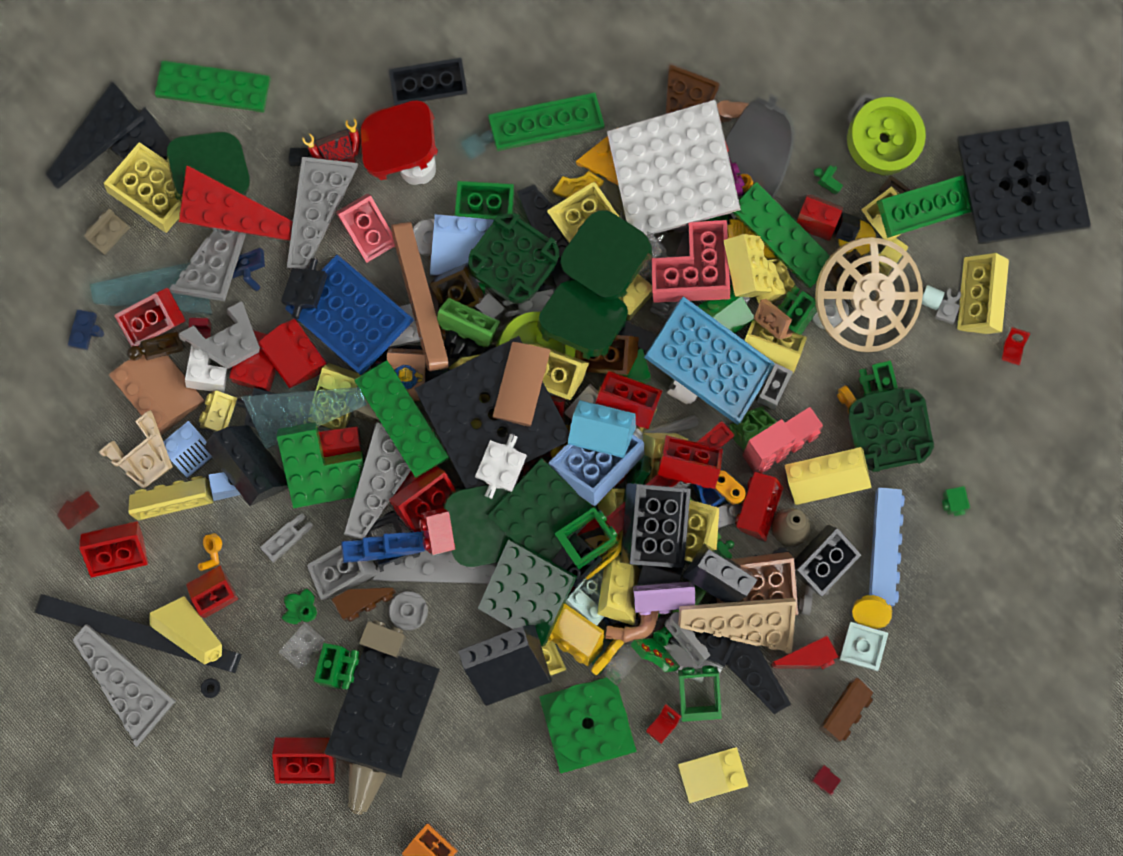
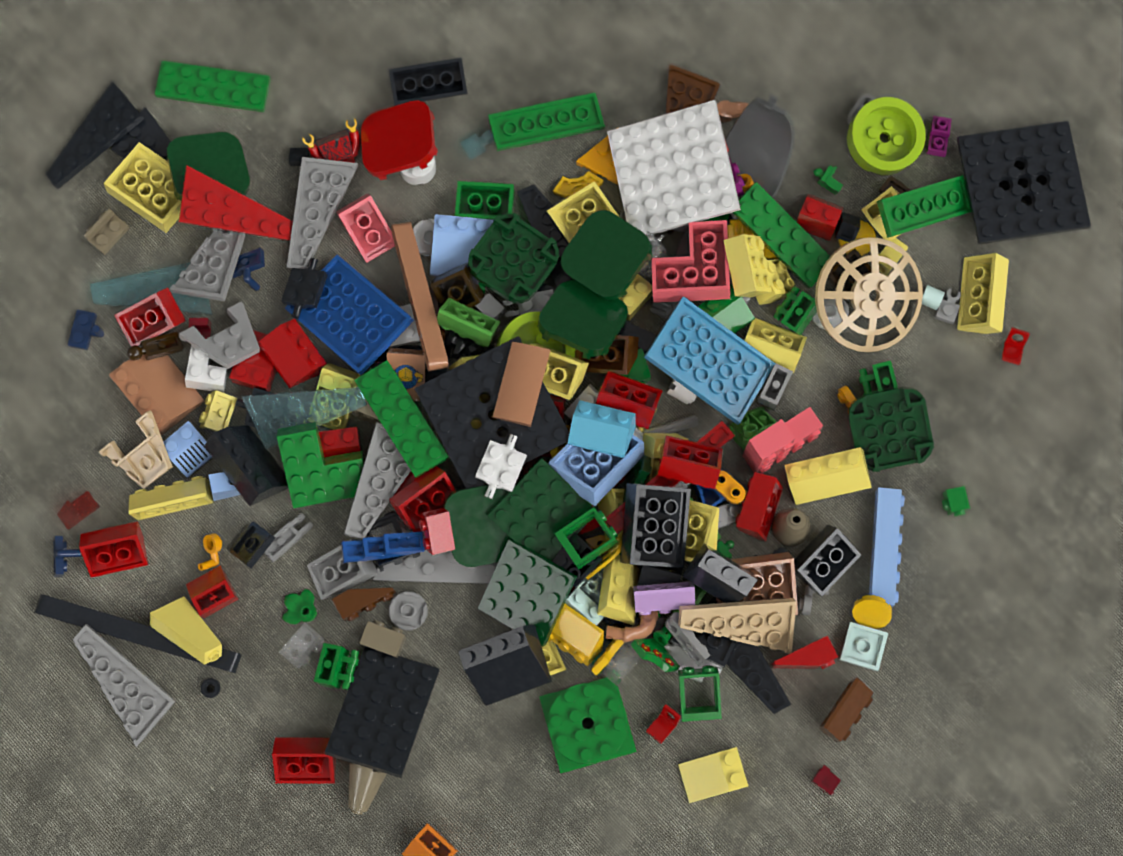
(59, 551): none -> dark blue plate
(252, 544): none -> black plate
(773, 319): nougat bracket -> none
(939, 136): none -> magenta slope

